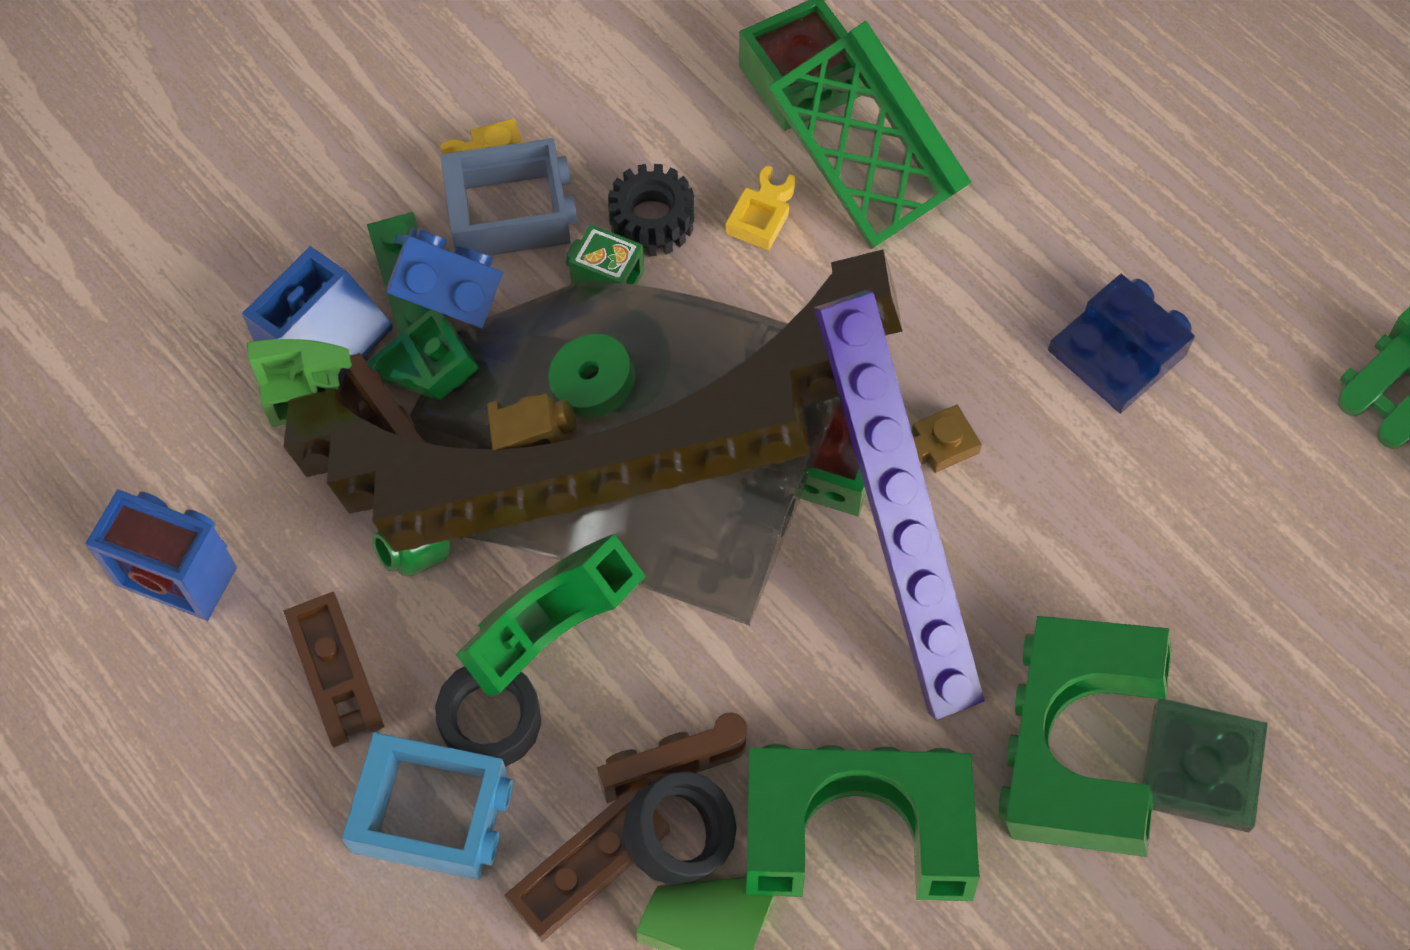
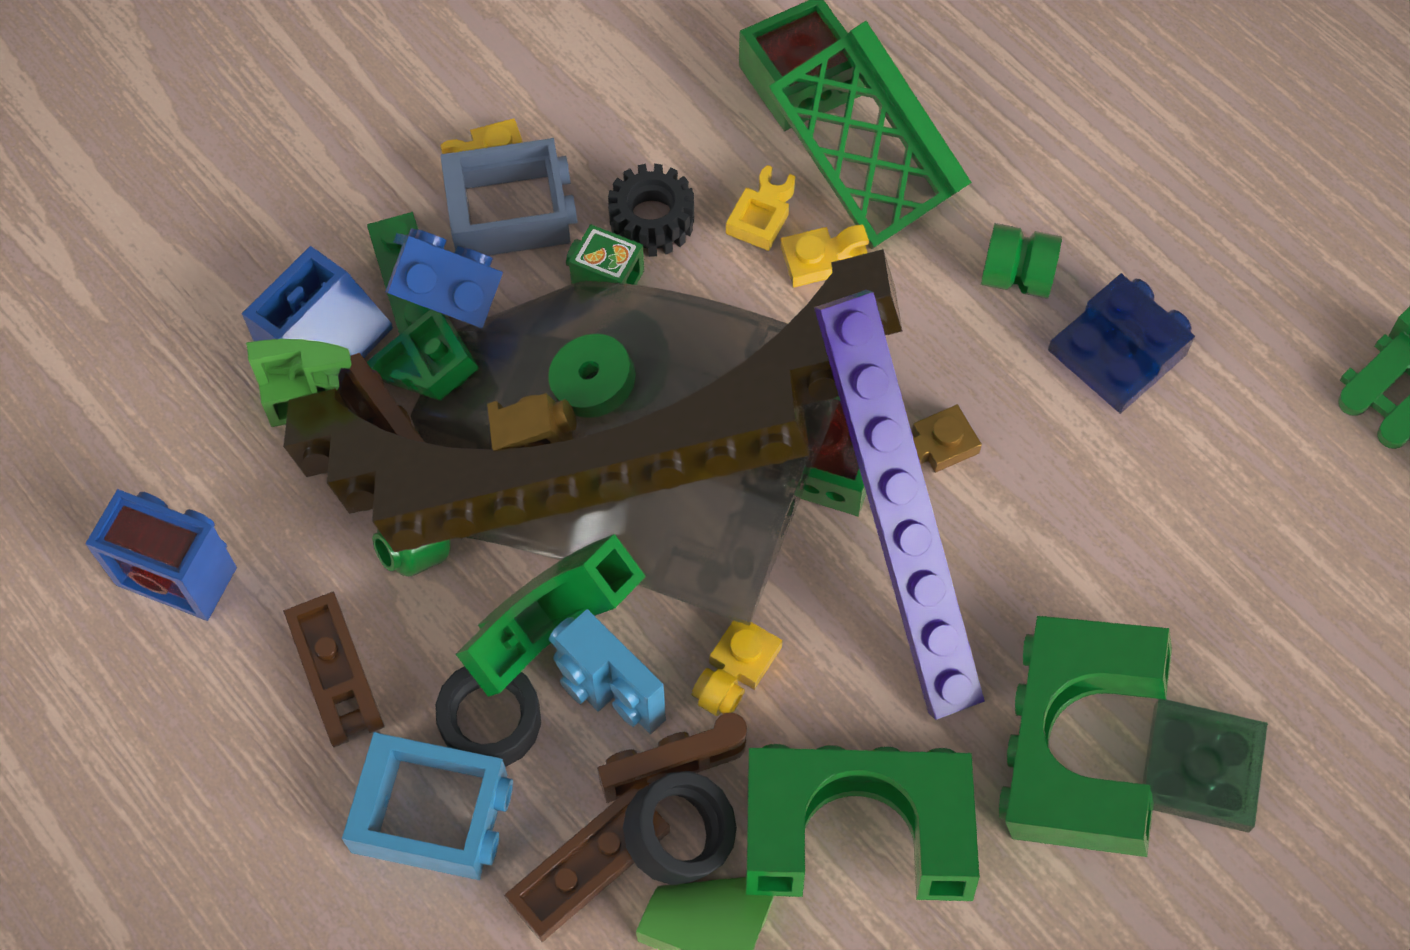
(602, 668): none -> dark azure plate
(740, 656): none -> yellow plate
(811, 252): none -> yellow plate
(1021, 260): none -> green wheel

